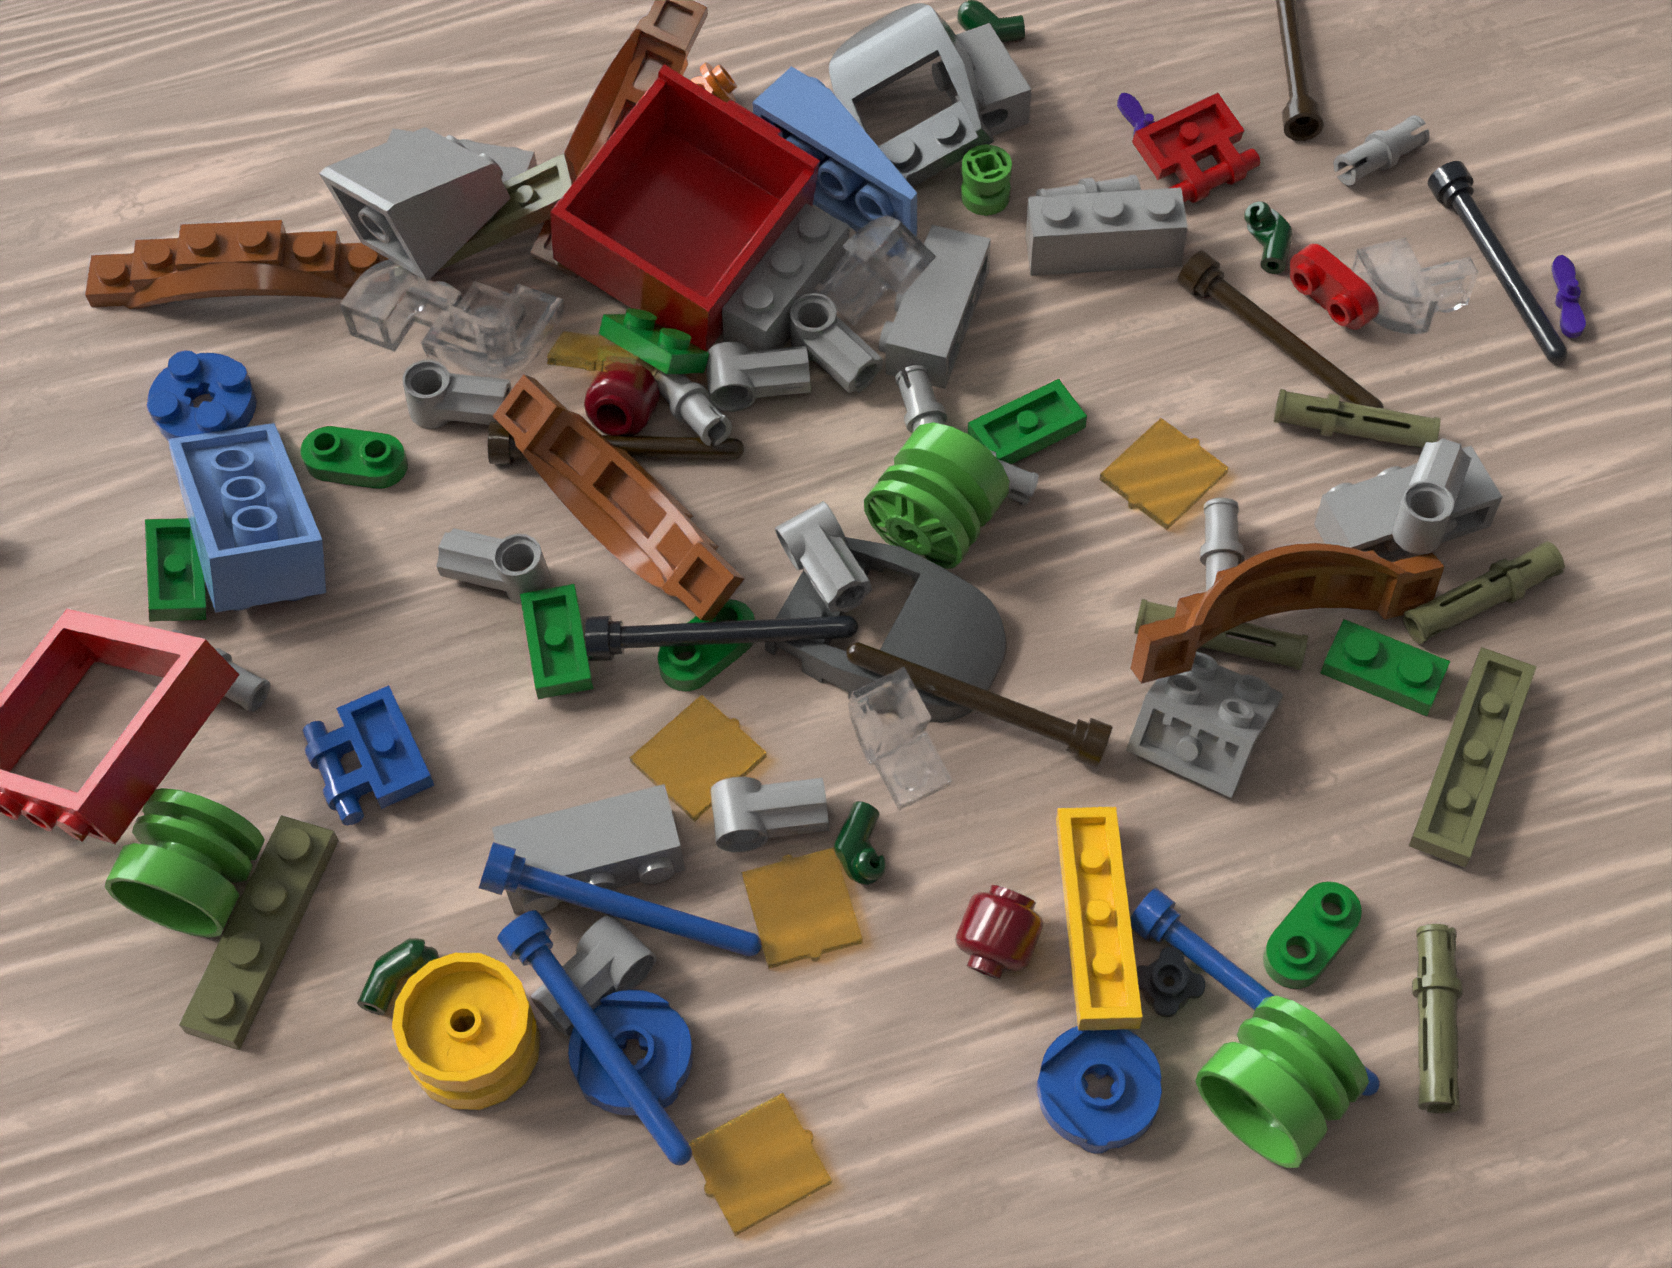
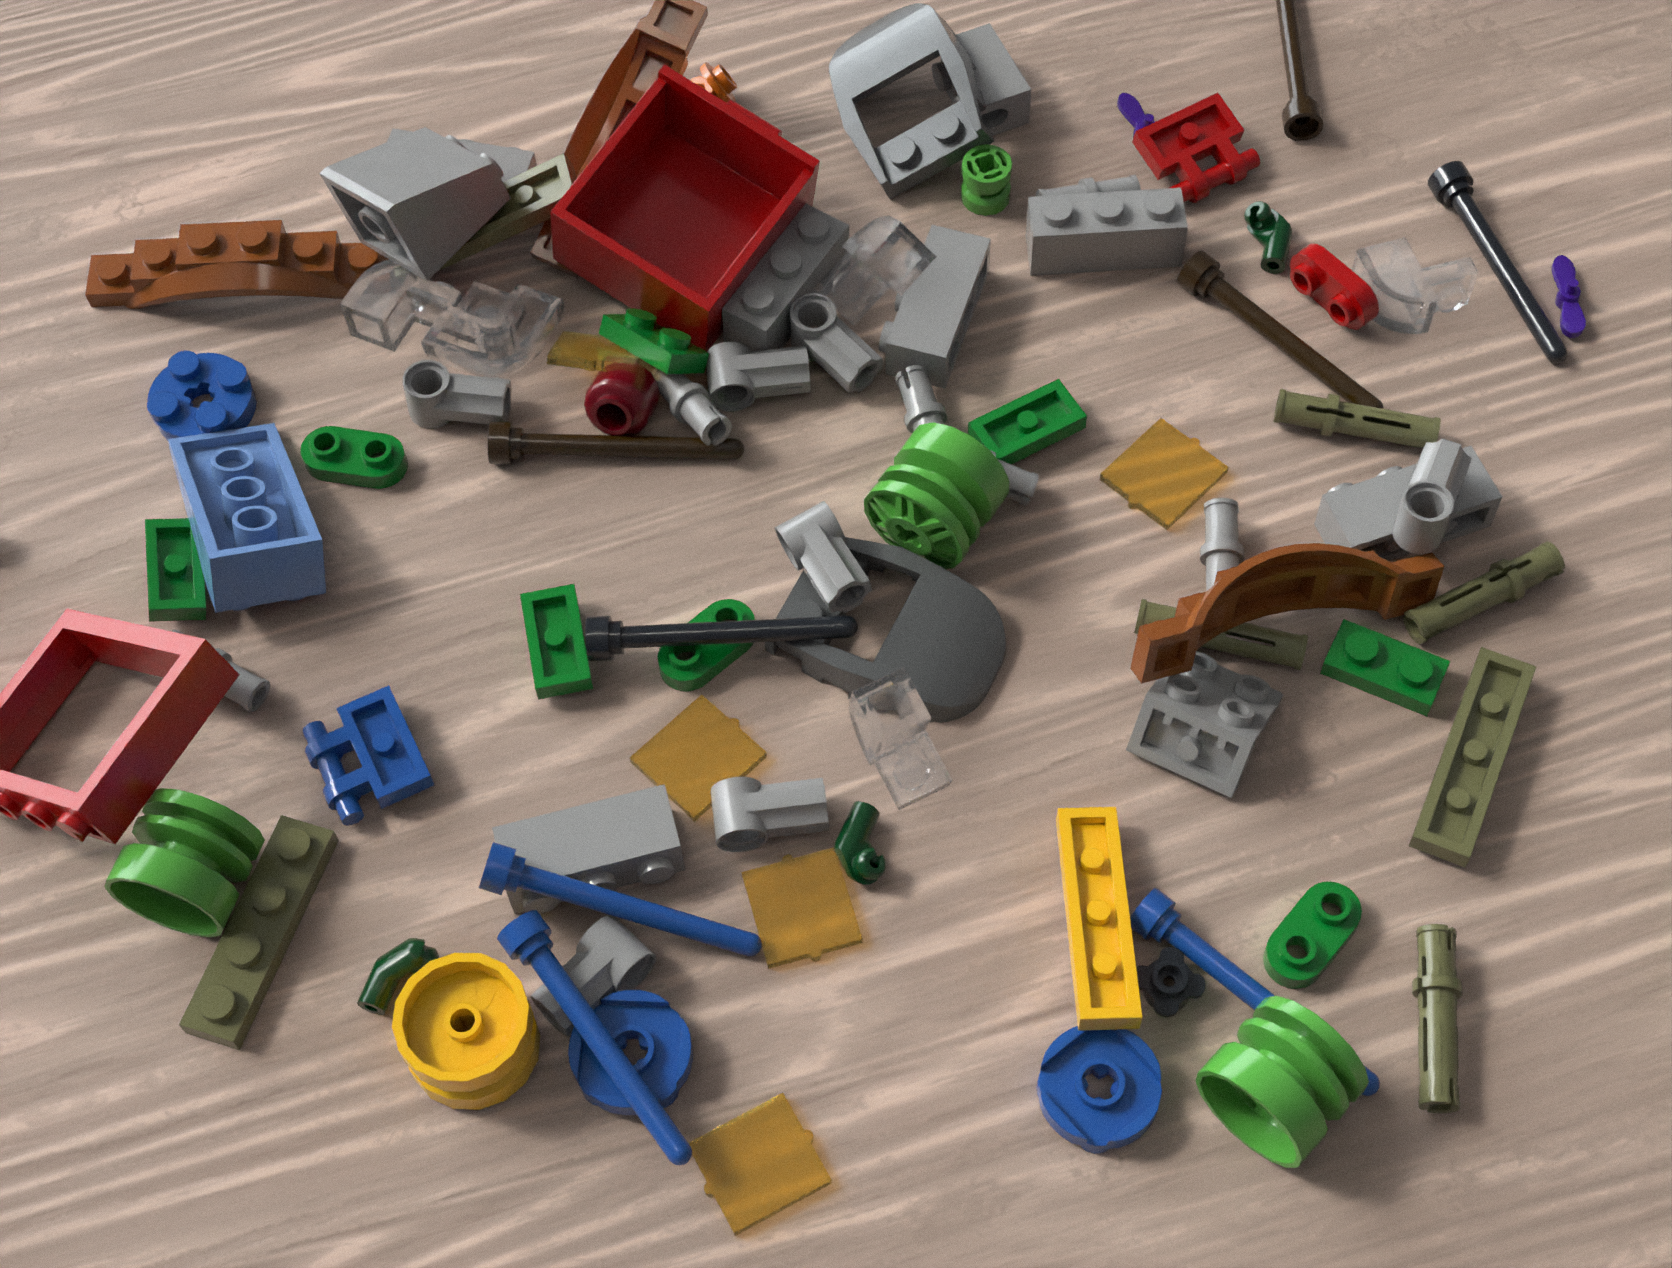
(494, 562): light grey piece -> none
(618, 500): dark orange piece -> none
(854, 175): medium blue slope -> none
(975, 14): dark green arm -> none
(999, 931): dark red head -> none
(1083, 739): dark brown piece -> none
(1381, 150): light grey pin -> none

